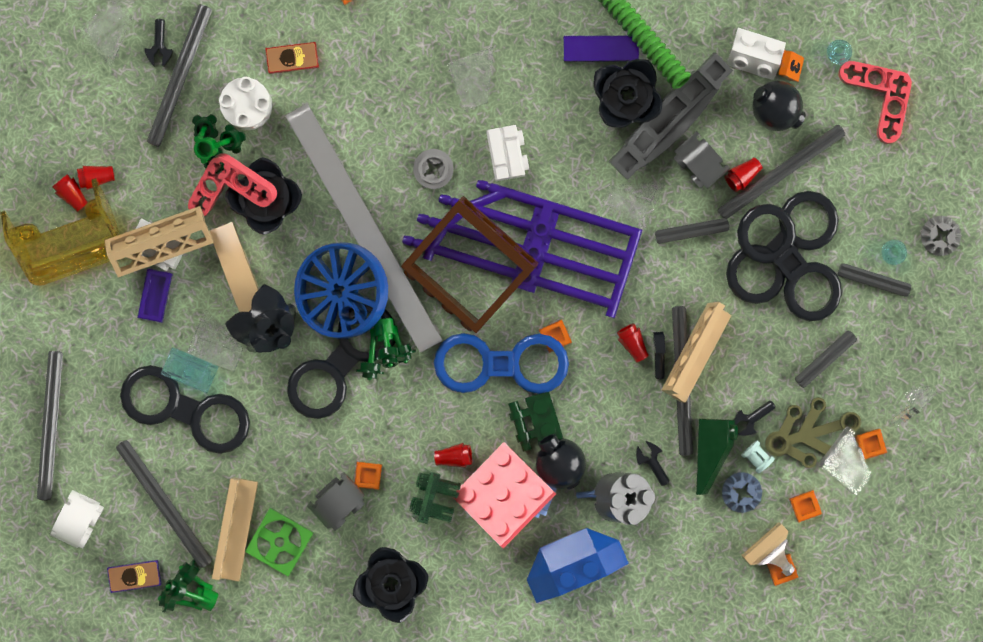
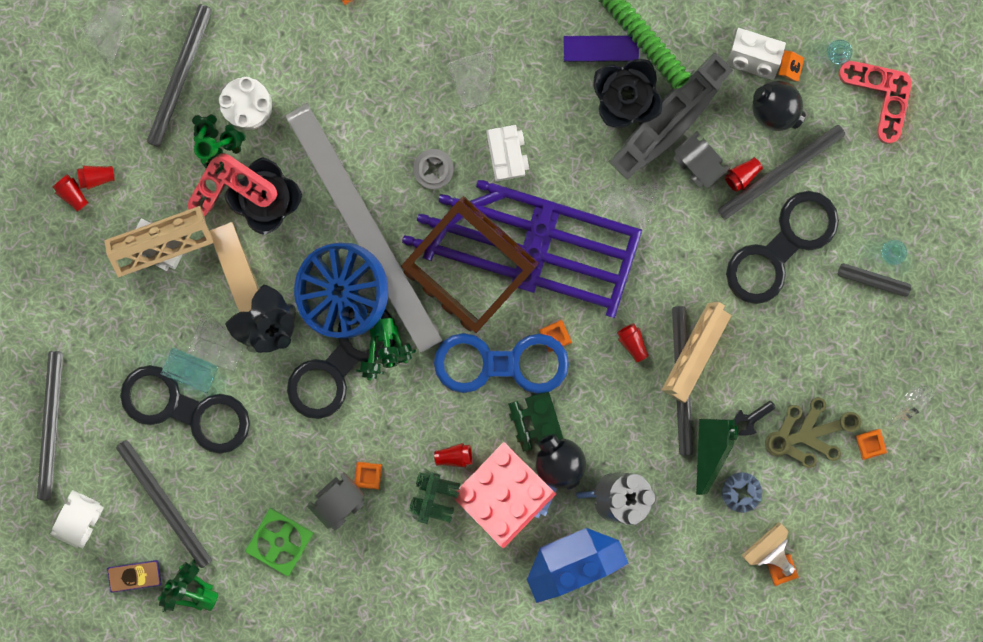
(65, 249): clear yellow windscreen -> none
(155, 295): dark purple tile -> none
(159, 44): black bar -> none
(235, 529): tan fence -> none
(292, 58): medium nougat tile -> none
(393, 604): black brick -> none
(653, 462): black bar -> none
(659, 353): black bar -> none
(692, 230): dark grey axle -> none
(757, 456): light aqua bush -> none
(789, 262): black bar -> none
(805, 506): orange tile -> none
(825, 359): dark grey axle -> none
(846, 462): clear wing -> none
(930, 232): light grey gear -> none

